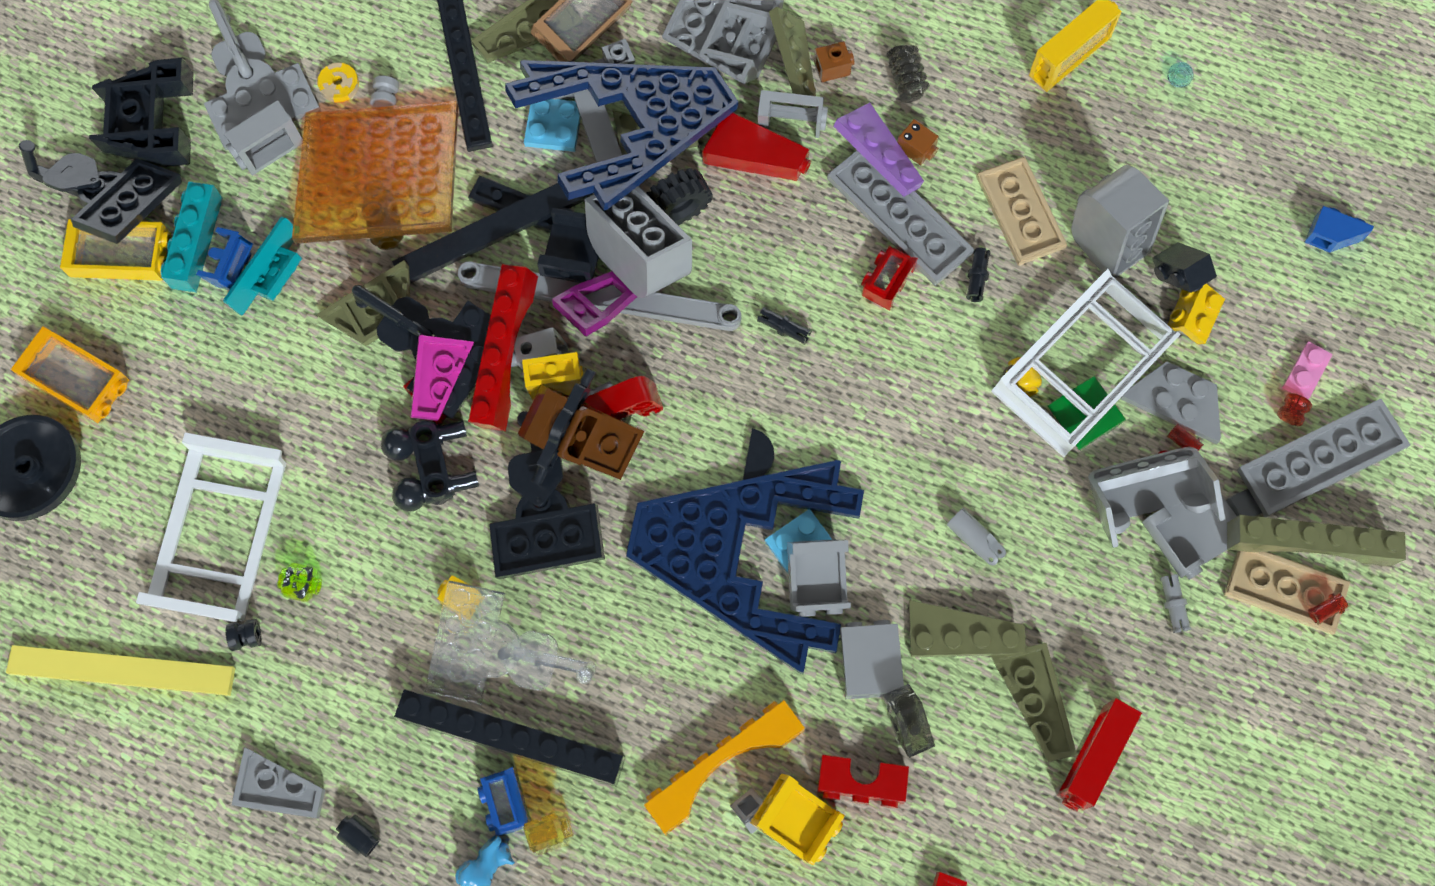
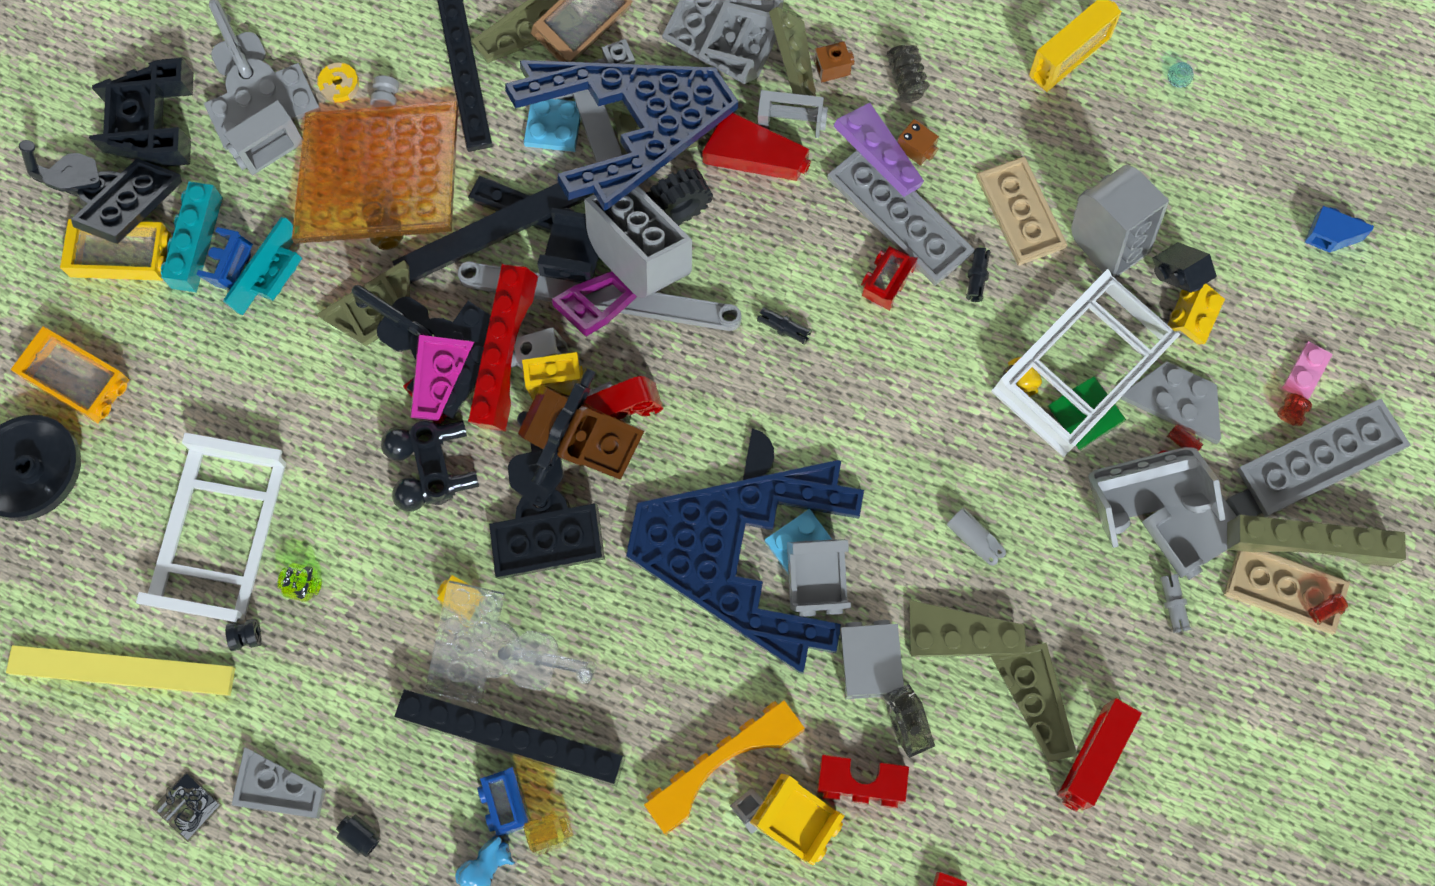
(187, 806): none -> piece

